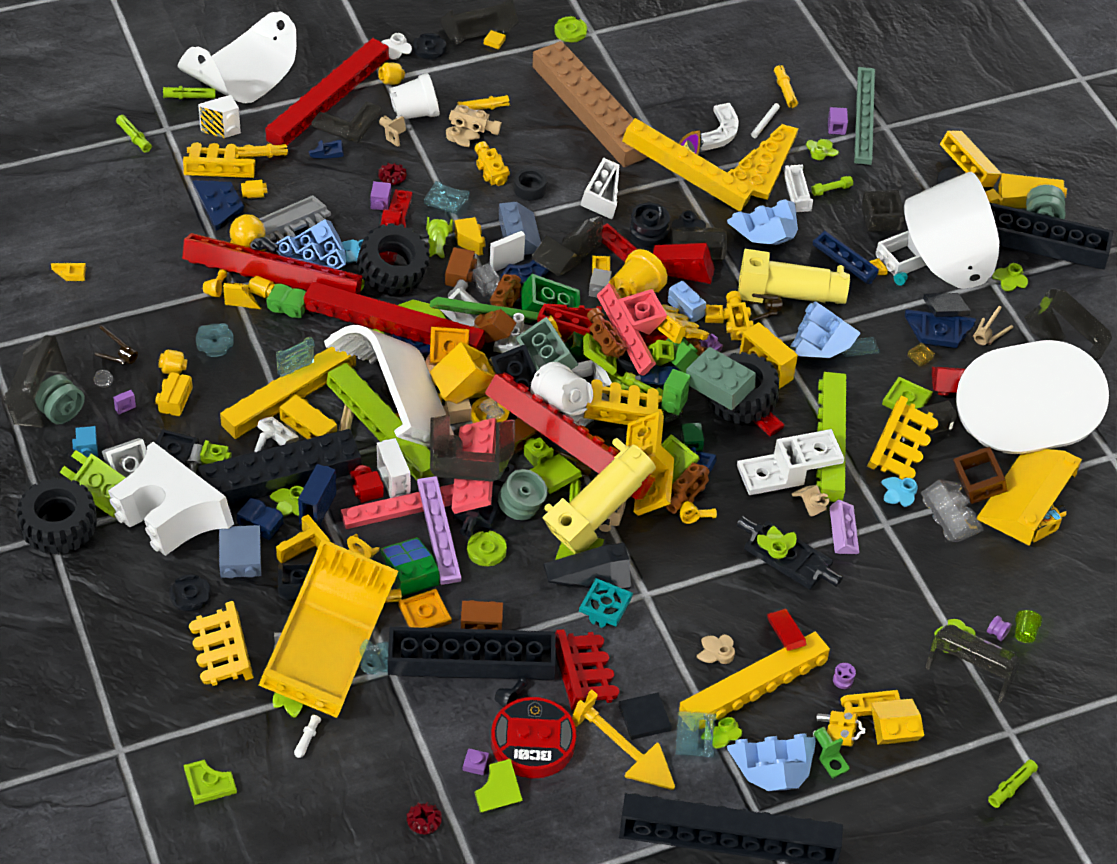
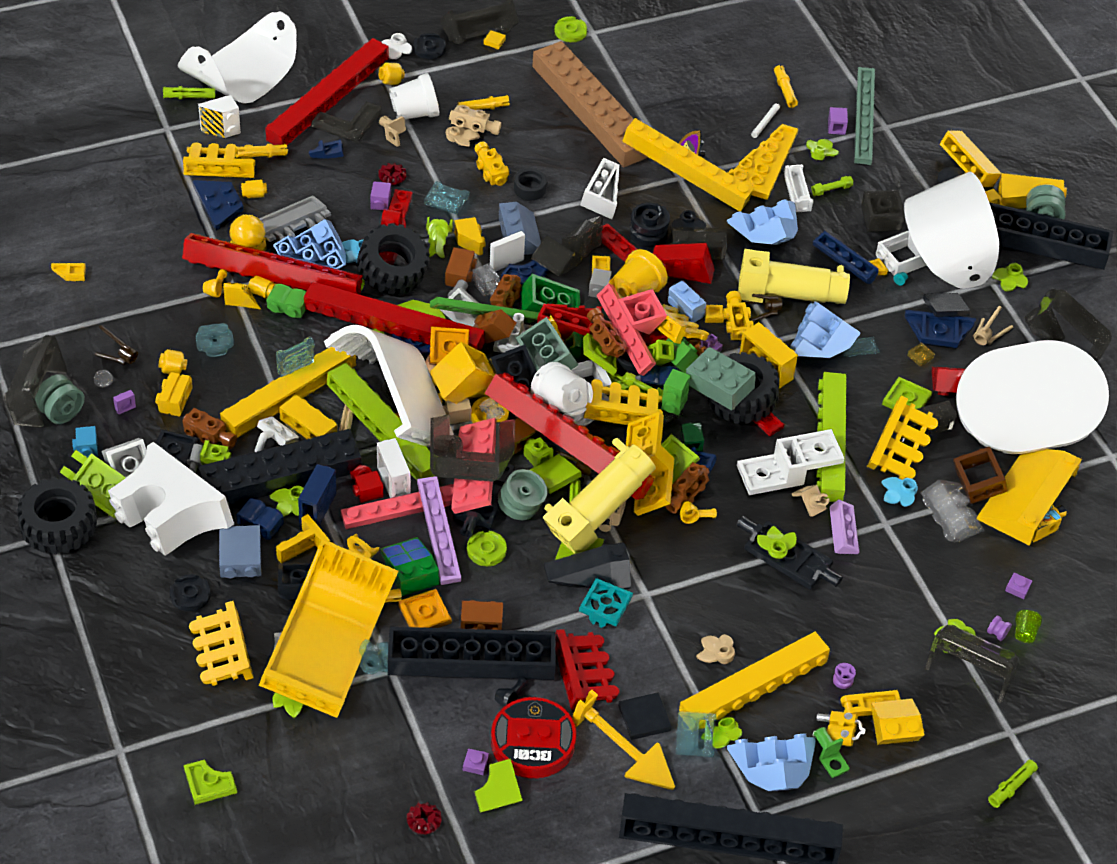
(137, 137): lime pin -> none
(208, 428): none -> dark orange brick
(264, 243): black arm -> none
(309, 731): white piece -> none
(726, 131): white plate -> none
(786, 629): red tile -> none
(1018, 585): none -> medium lavender plate

